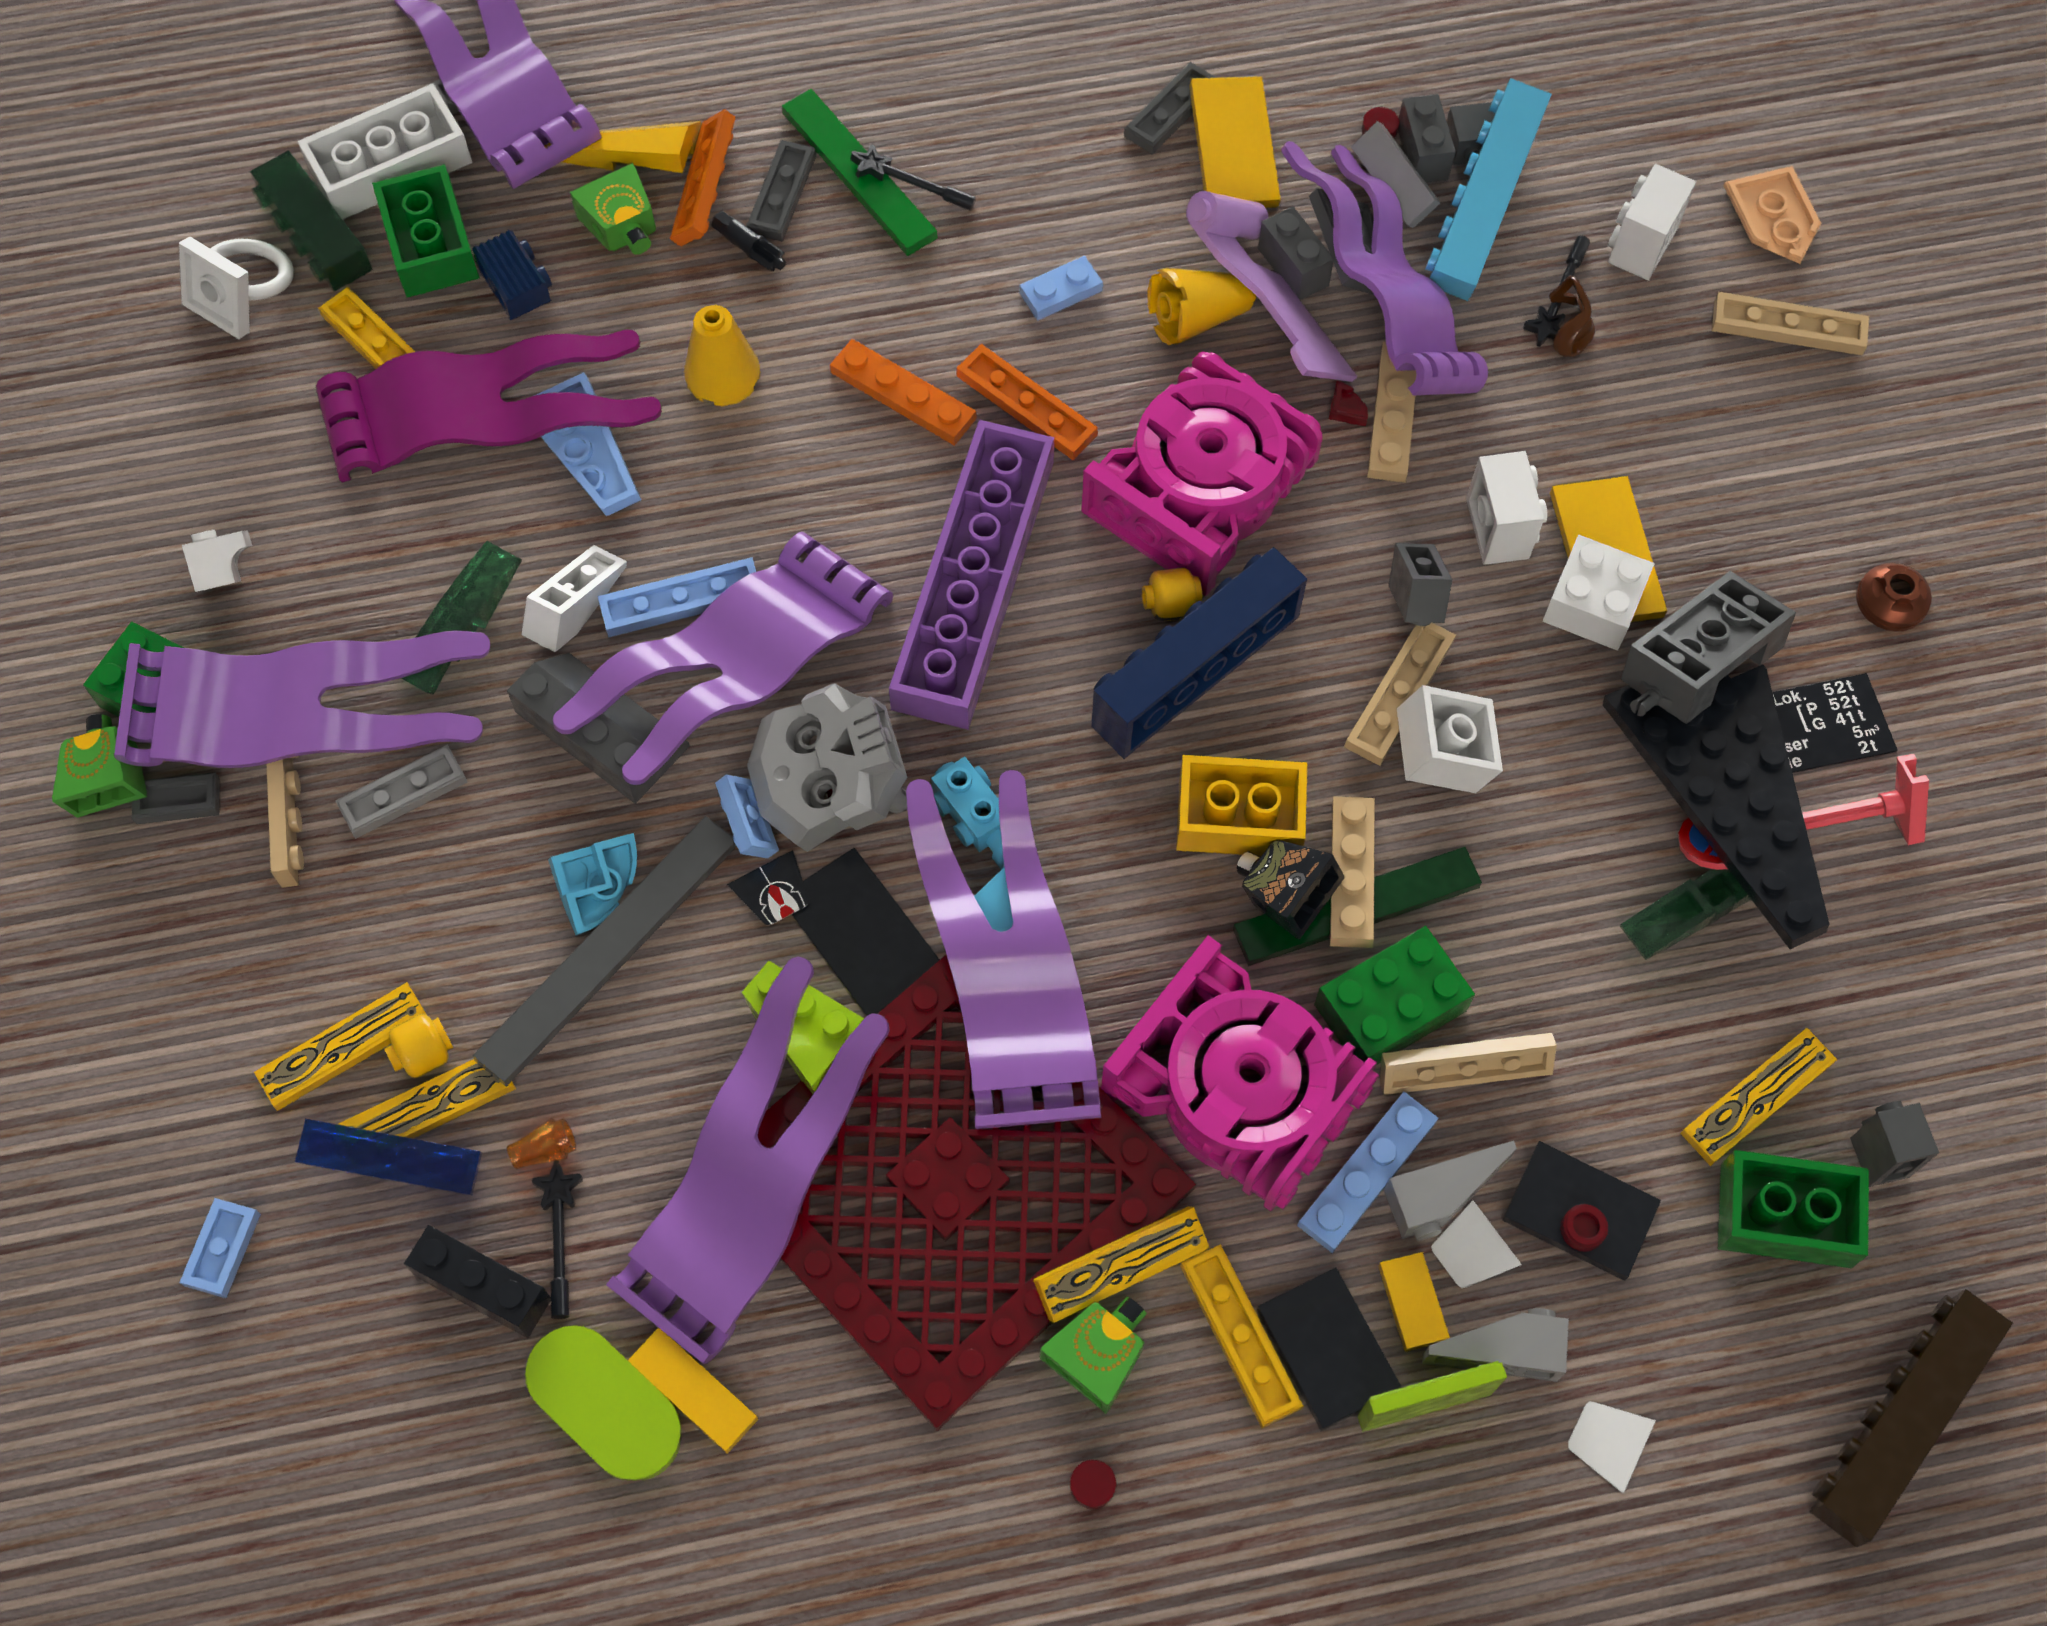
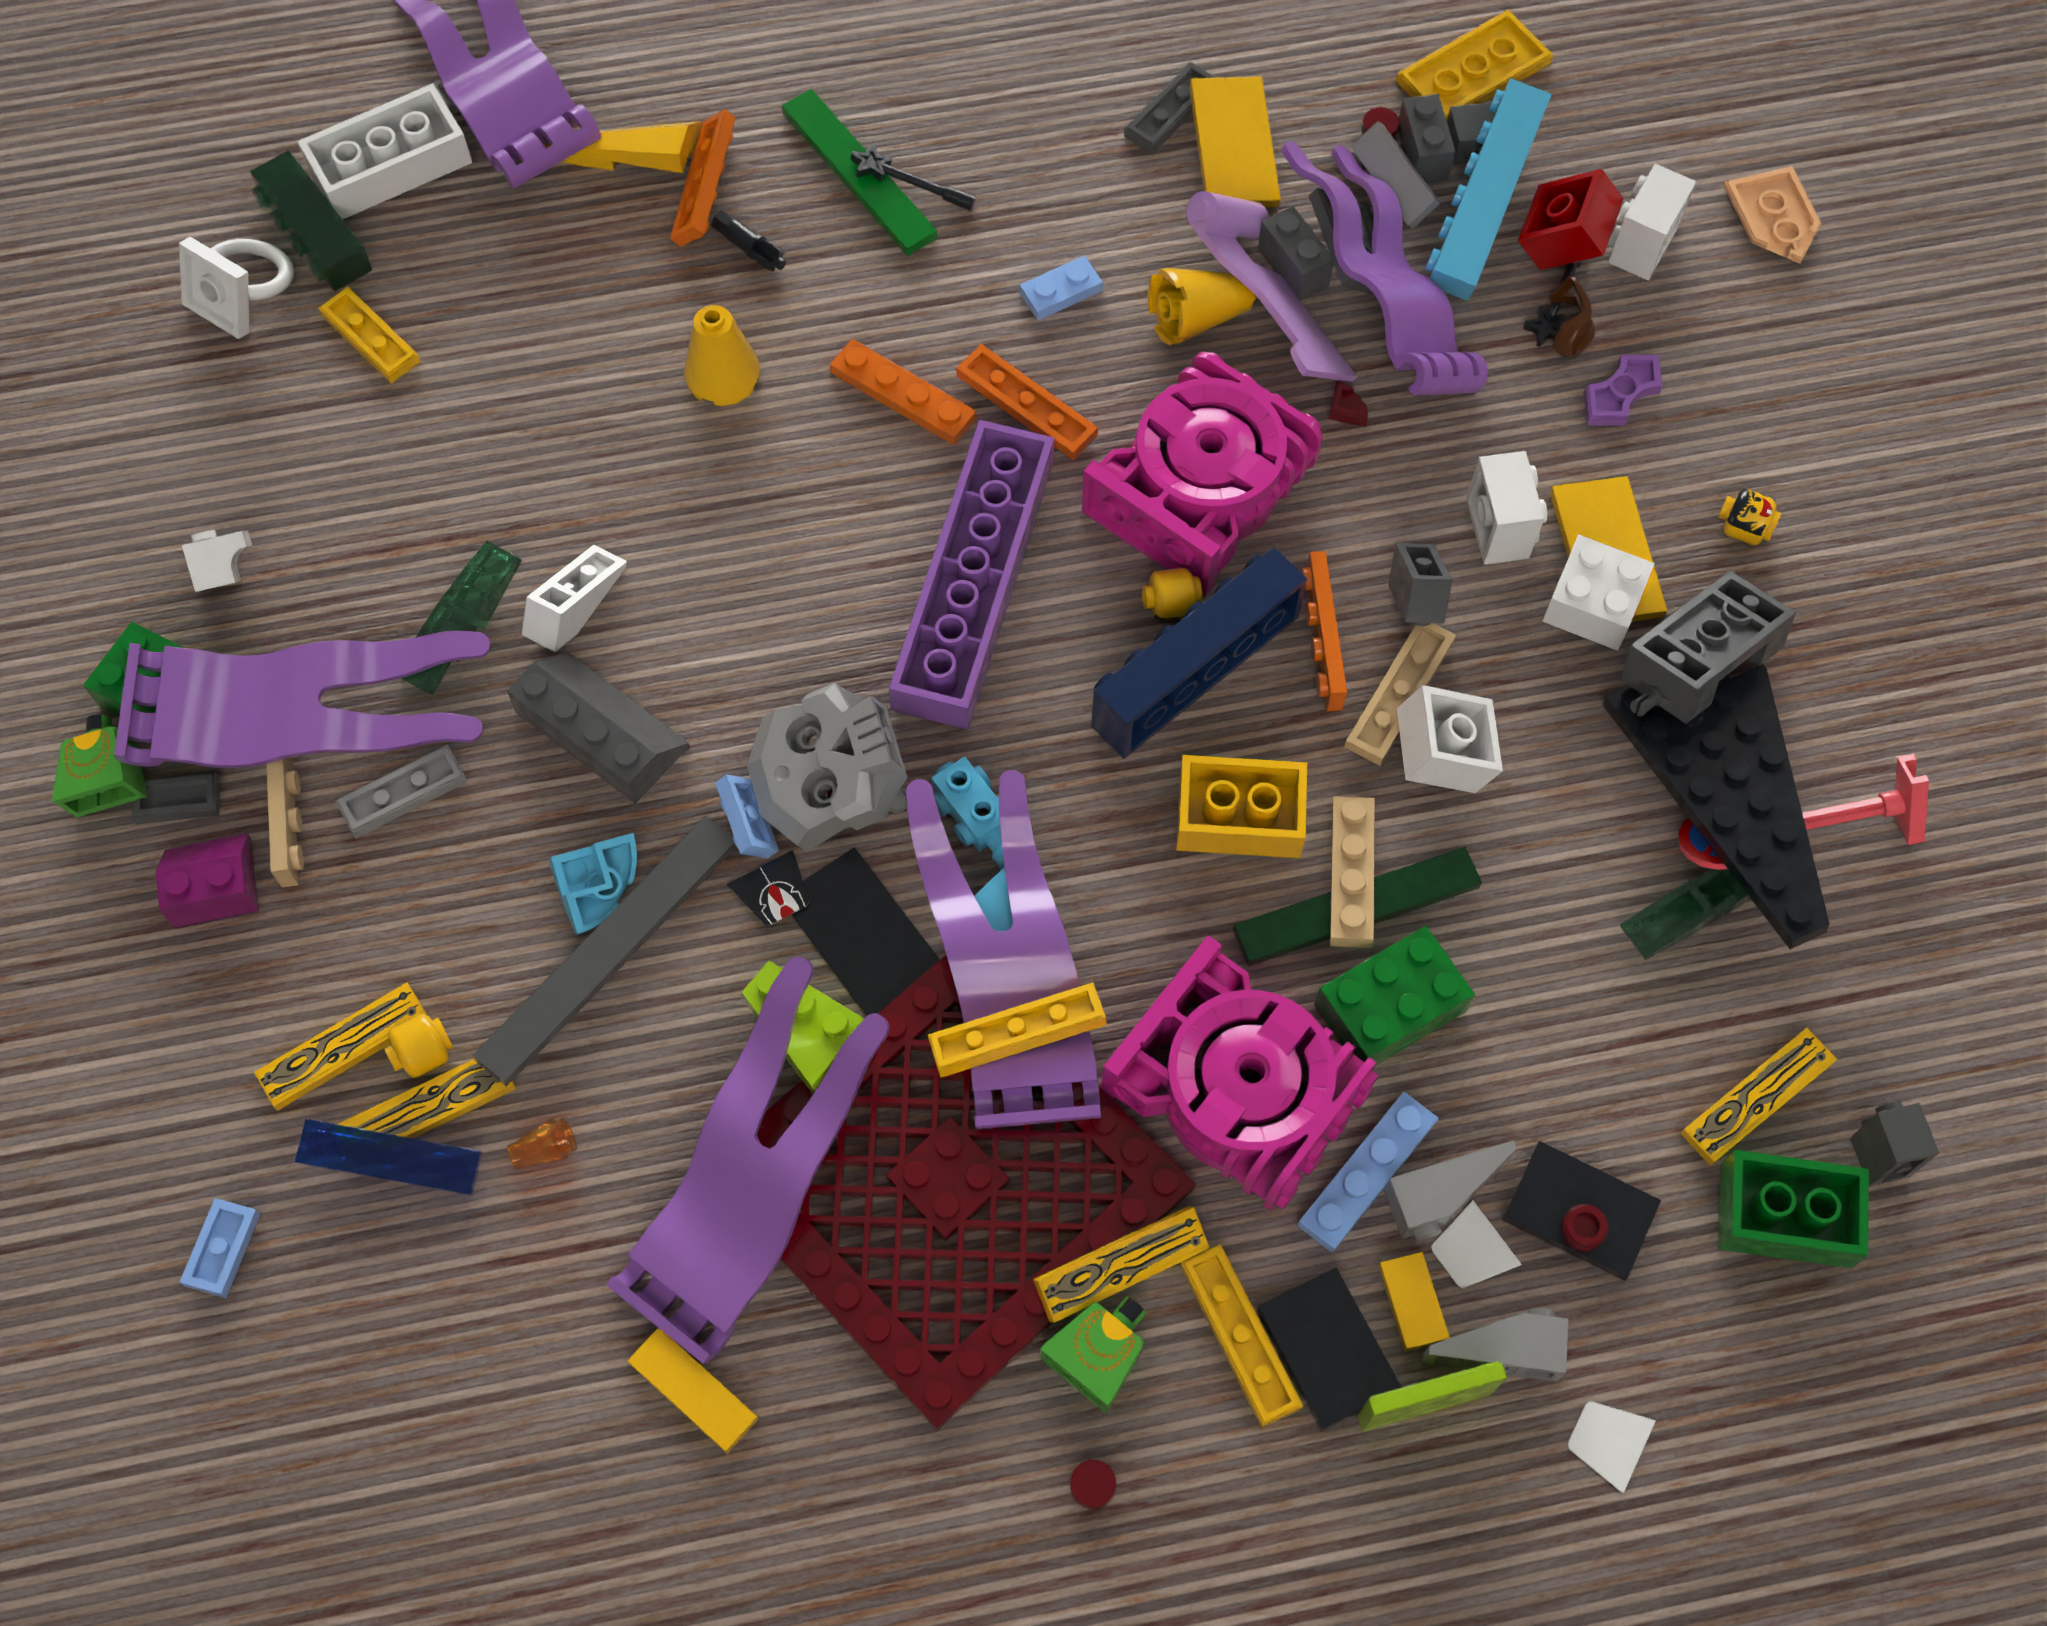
(207, 881): none -> magenta slope
(425, 231): green brick -> none
(457, 399): magenta flag -> none
(478, 1281): black brick -> none
(512, 274): dark blue brick -> none
(556, 1194): black piece -> none
(593, 456): light blue wing -> none
(603, 1403): lime tile -> none
(616, 210): bright green torso -> none
(669, 598): light blue plate -> none
(751, 633): medium lavender flag -> none
(781, 190): dark grey tile -> none
(1017, 1029): none -> yellow tile
(1290, 883): torso -> none
(1326, 643): none -> orange plate
(1391, 422): tan plate -> none
(1467, 1063): tan plate -> none
(1477, 63): none -> yellow tile
(1570, 219): none -> red brick
(1610, 400): none -> medium lavender tile
(1749, 517): none -> yellow head
(1790, 323): tan plate -> none
(1832, 723): black sticker -> none
(1887, 608): copper piece -> none
(1909, 1418): dark brown brick -> none

